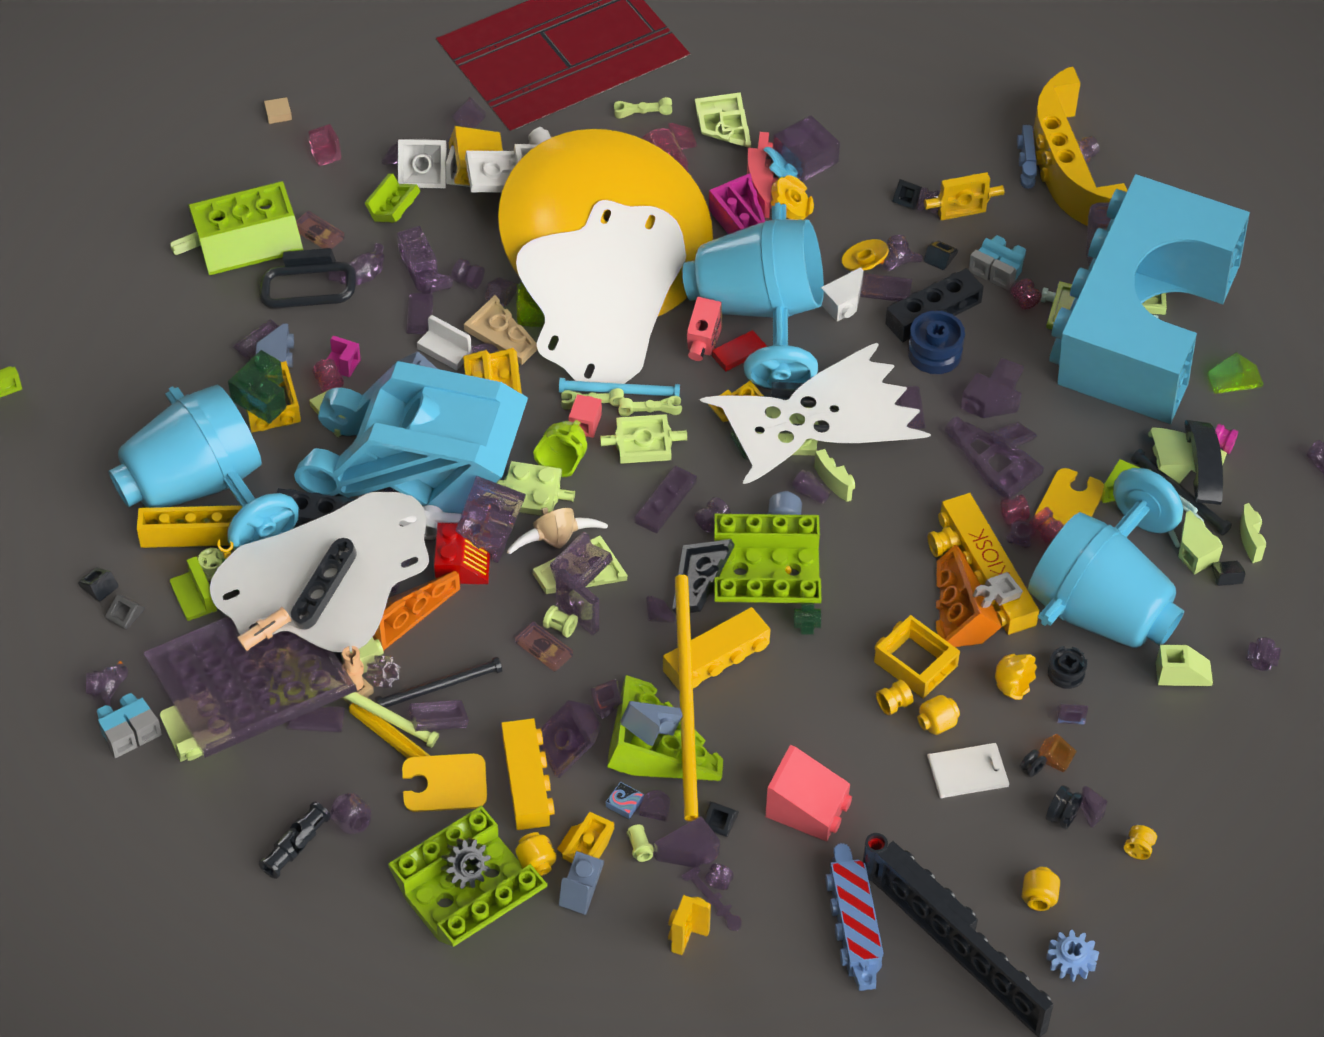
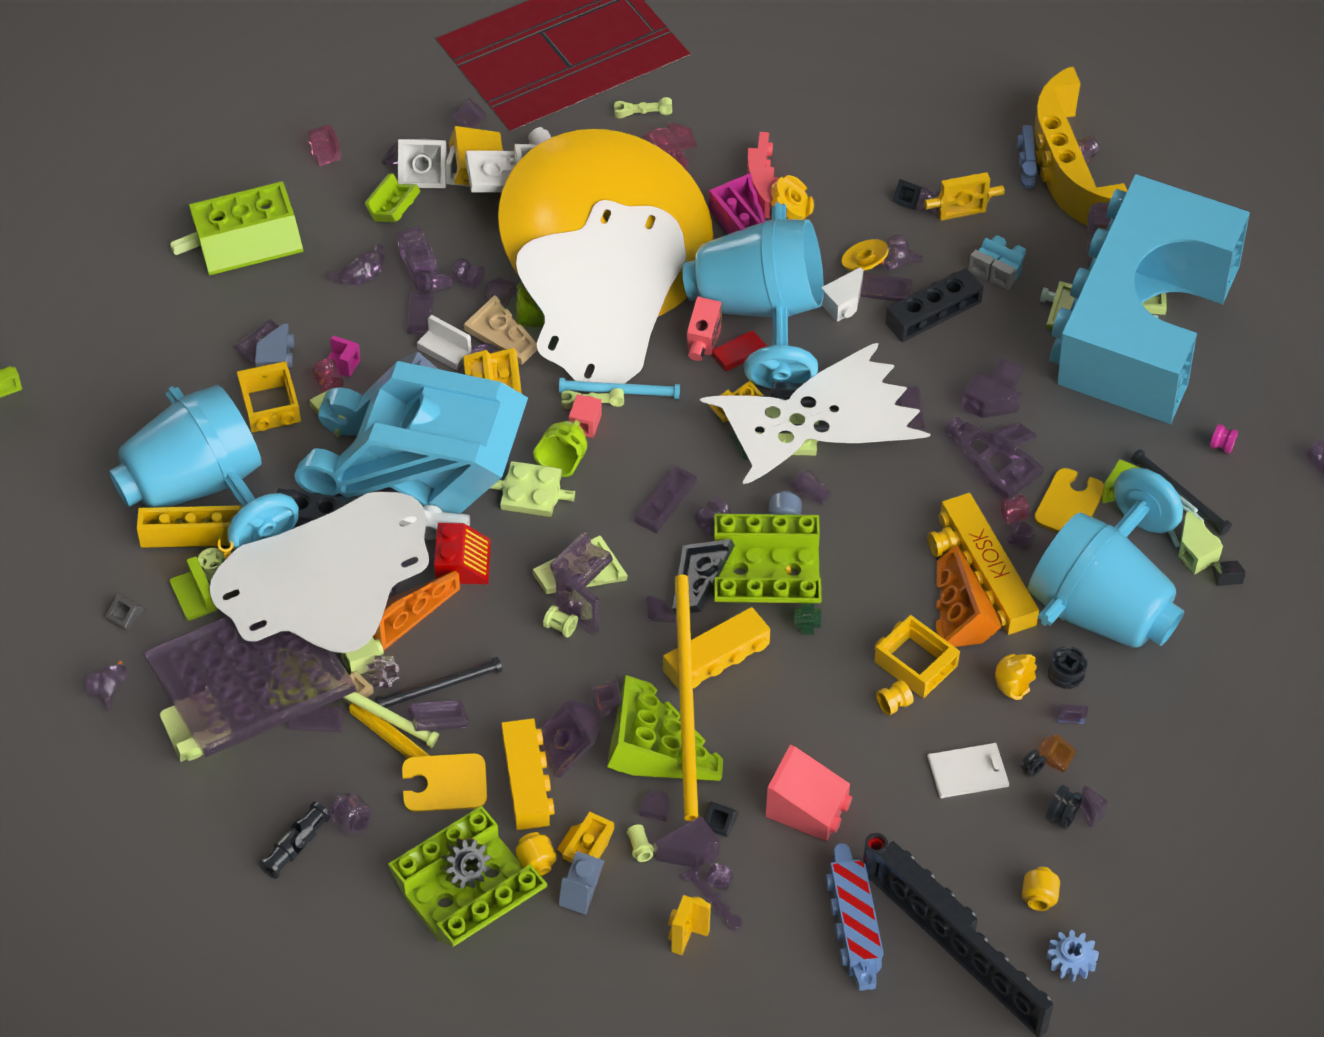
(99, 583): black slope -> none
(128, 724): hips -> none
(248, 639): light nougat pin -> none
(258, 388): clear green brick -> none
(278, 110): tan tile -> none
(307, 263): black bar -> none
(319, 231): tile -> none
(327, 584): black beam -> none
(353, 666): light nougat pin -> none
(490, 515): clear purple slope -> none
(544, 646): tile -> none
(555, 528): tan helmet -> none
(624, 800): tile -> none
(627, 406): yellowish green piece -> none
(643, 438): yellowish green plate -> none
(650, 719): sand blue slope -> none
(723, 118): yellowish green slope -> none
(780, 166): medium azure plate -> none
(807, 147): clear purple piece -> none
(834, 477): yellowish green slope -> none
(936, 342): dark blue wheel -> none
(938, 714): yellow head -> none
(940, 254): black slope -> none
(998, 588): light grey plate -> none
(1026, 293): clear pink wheel -> none
(1046, 524): clear pink wheel -> none
(1140, 842): yellow wheel -> none
(1174, 453): yellowish green slope -> none
(1182, 667): yellowish green slope -> none
(1207, 462): black slope -> none
(1234, 375): clear neon green slope -> none
(1249, 529): yellowish green slope -> none
(1263, 654): clear purple gear -> none

